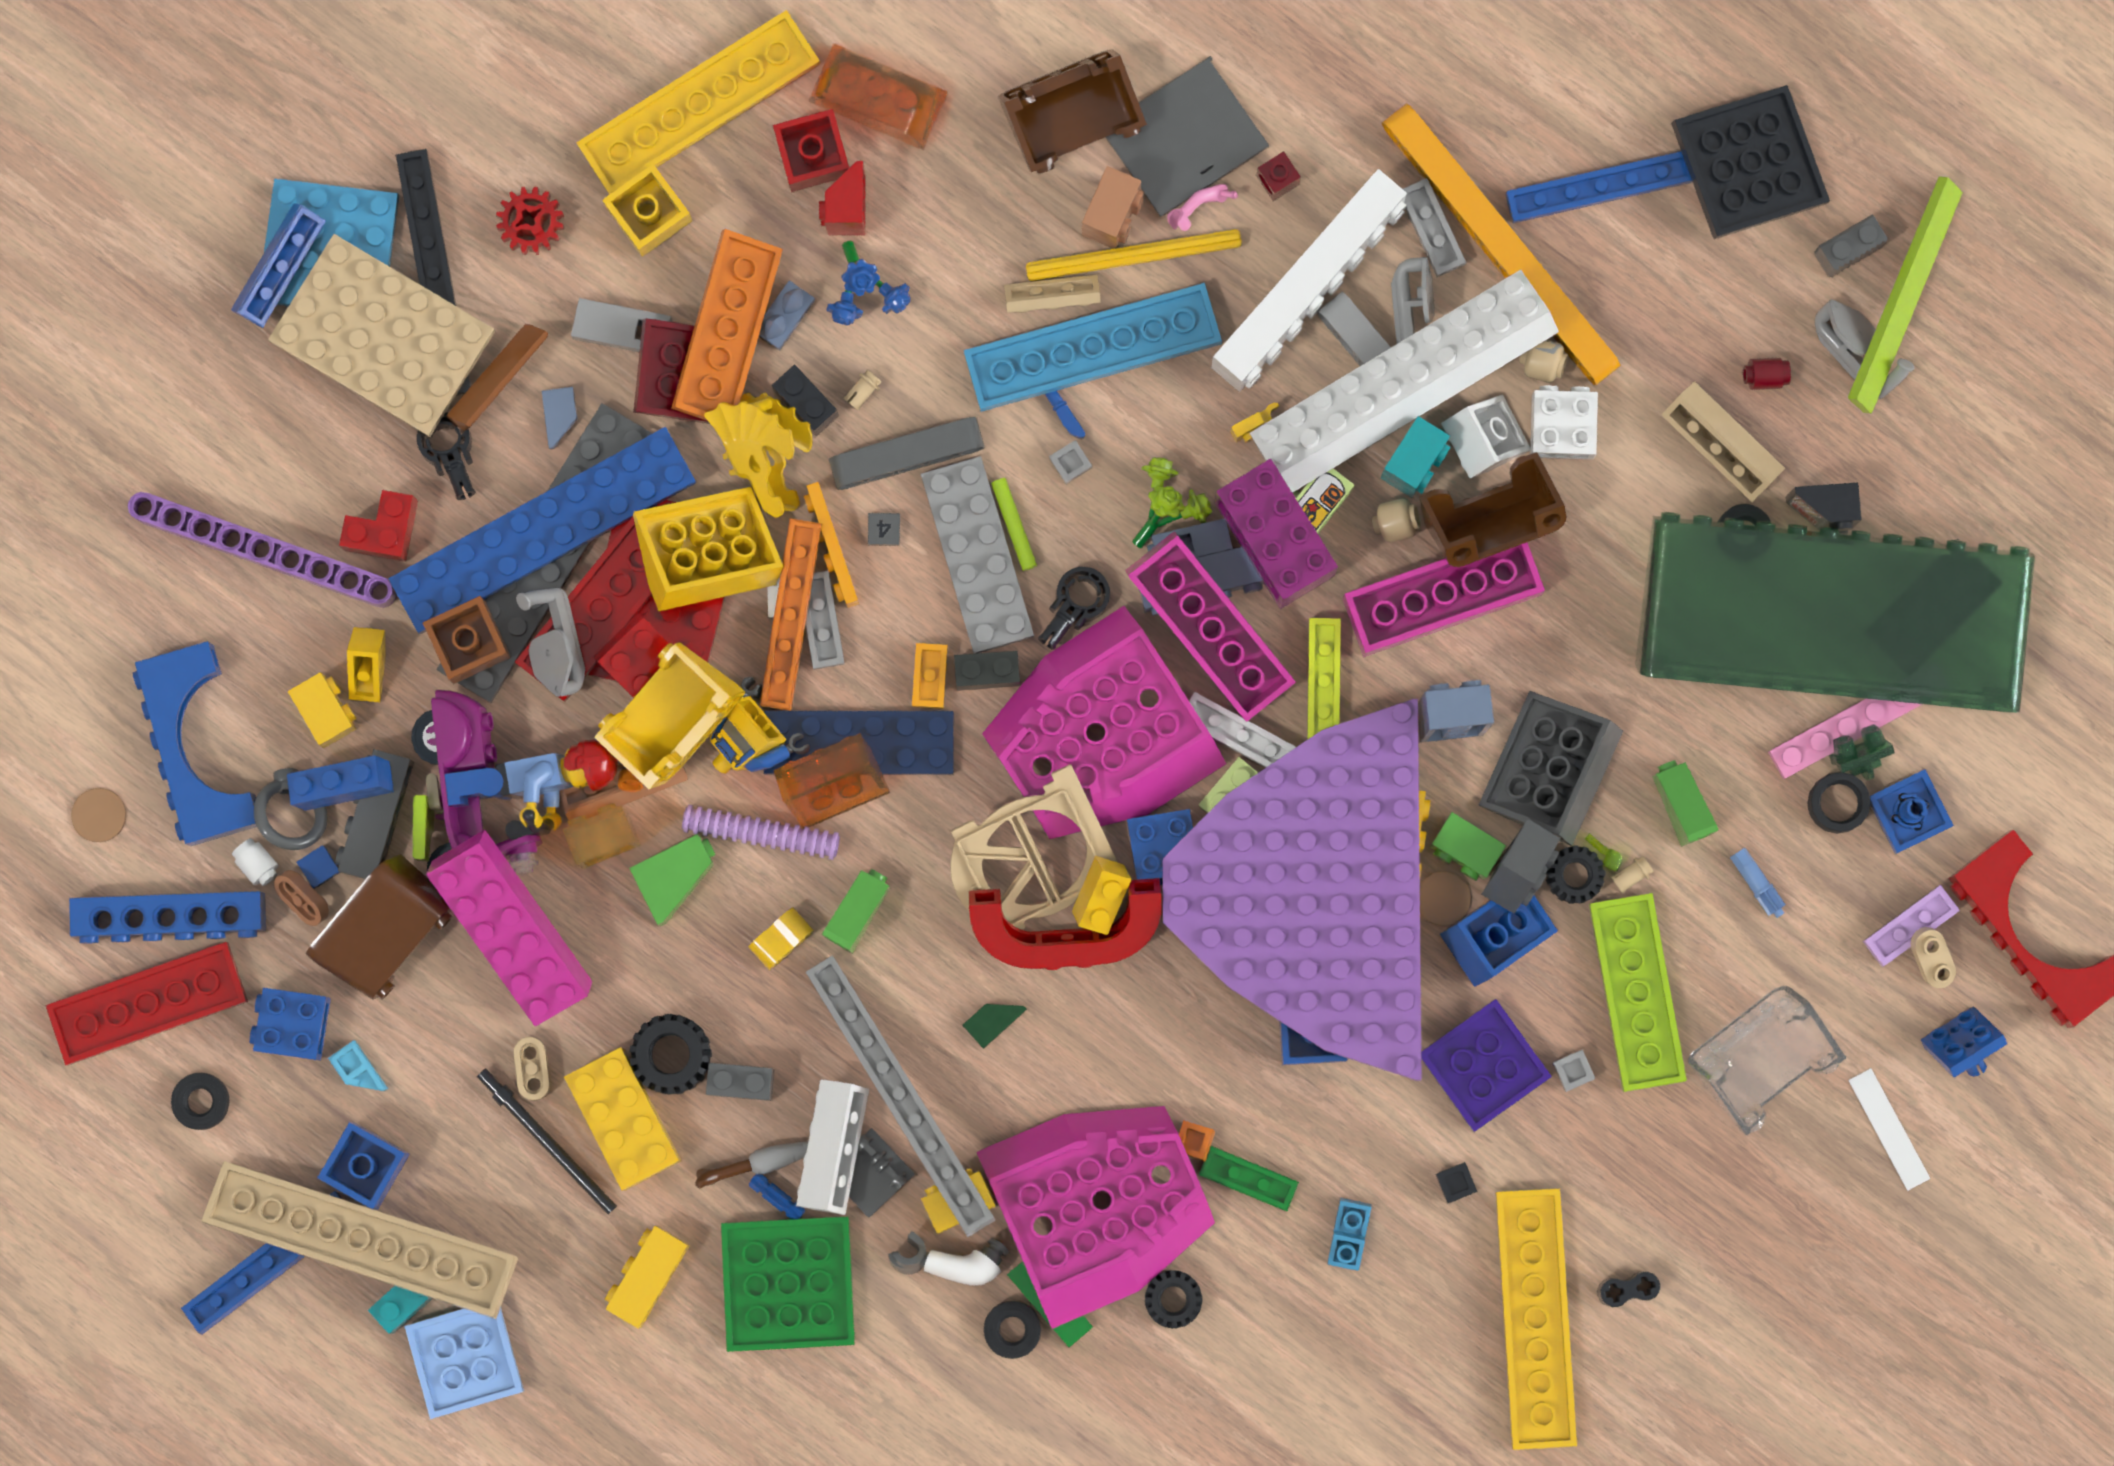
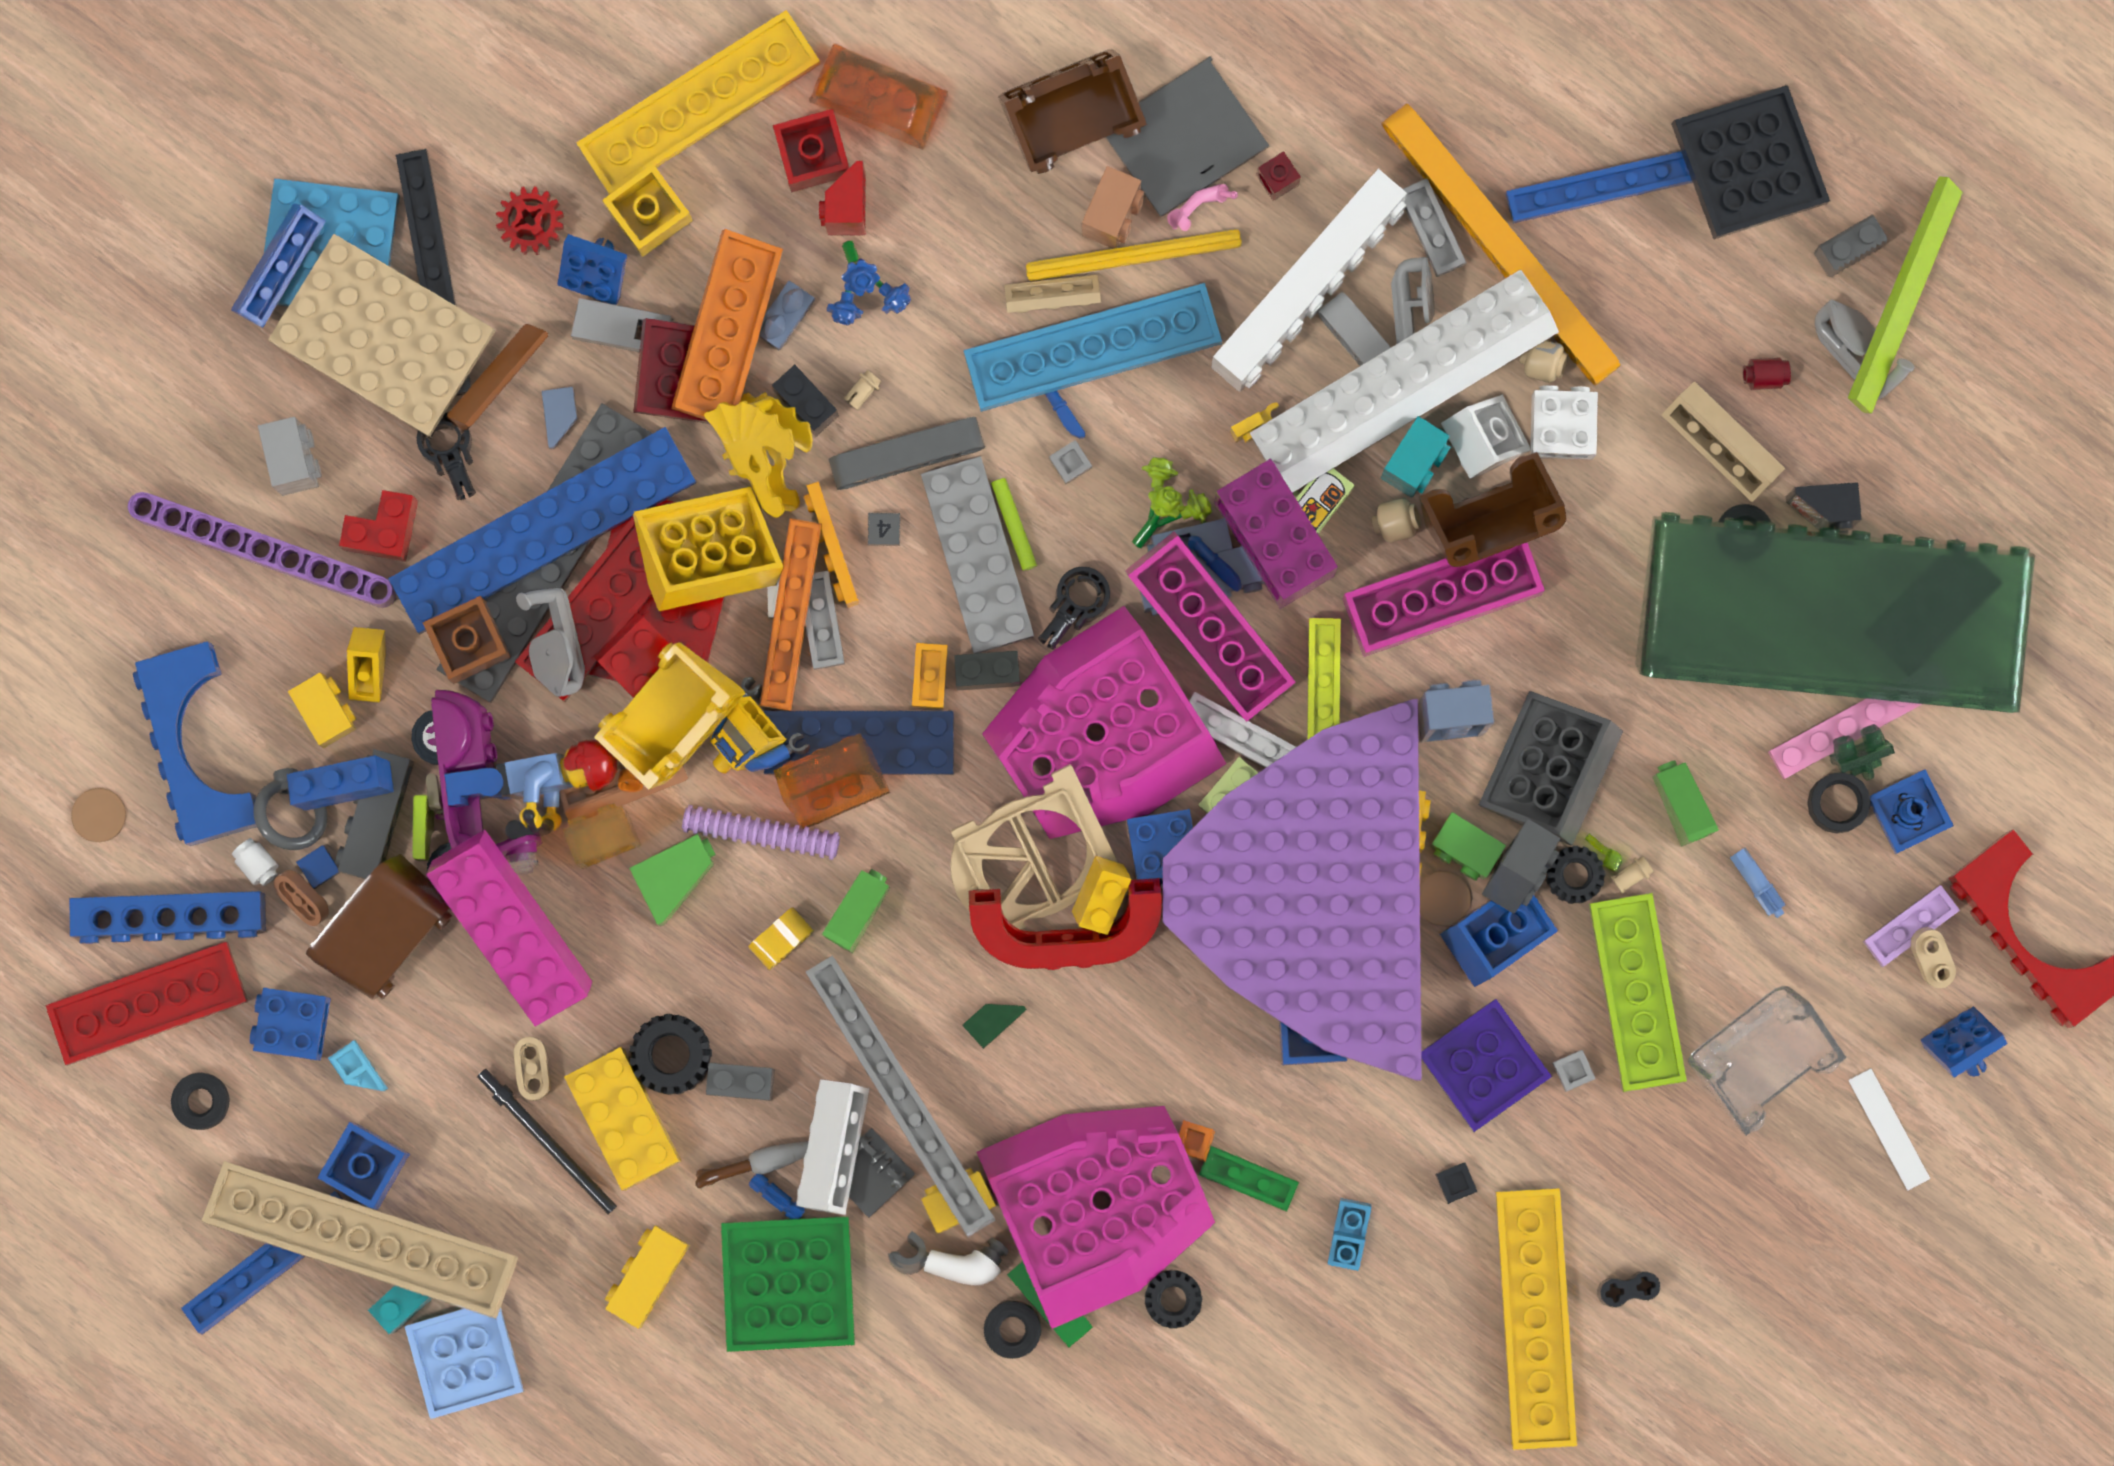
(289, 456): none -> light grey brick
(592, 263): none -> blue plate
(1219, 566): none -> blue piece

